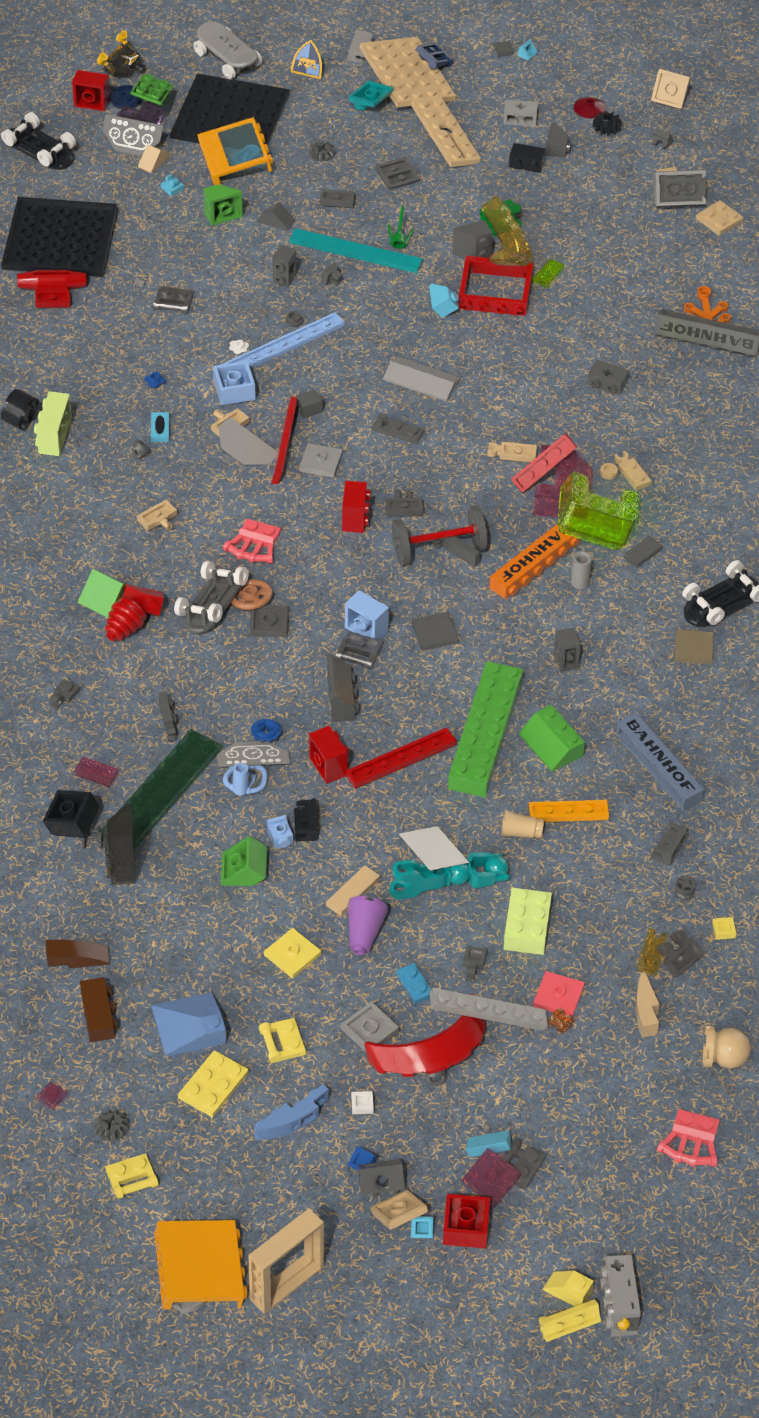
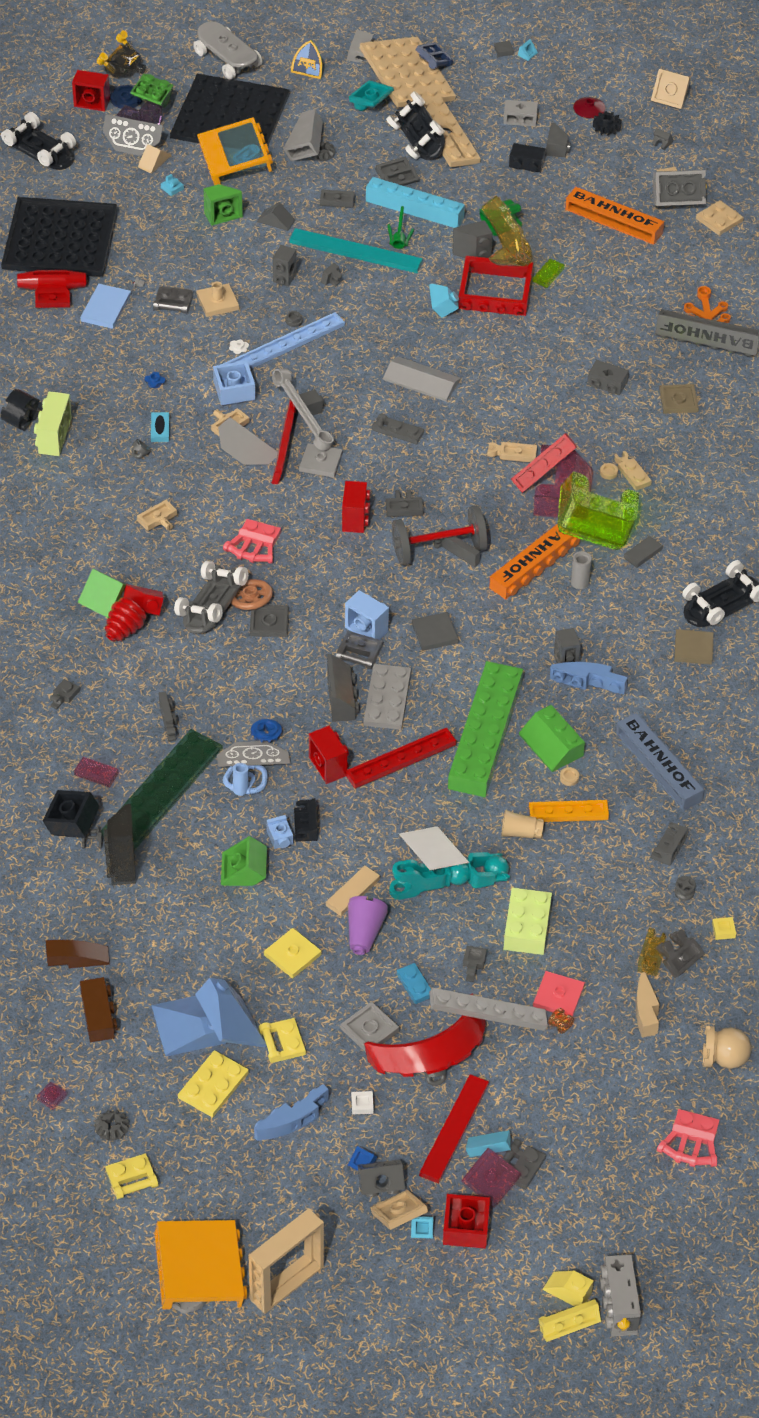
(105, 306): none -> light blue tile
(217, 299): none -> tan tile
(228, 1014): none -> medium blue slope
(282, 378): none -> light grey piece
(305, 136): none -> light grey slope
(387, 696): none -> light grey plate
(415, 202): none -> medium azure brick
(419, 128): none -> black piece
(454, 1129): none -> red tile
(569, 776): none -> tan tile
(587, 673): none -> medium blue slope
(614, 215): none -> orange brick
(678, 398): none -> dark tan tile

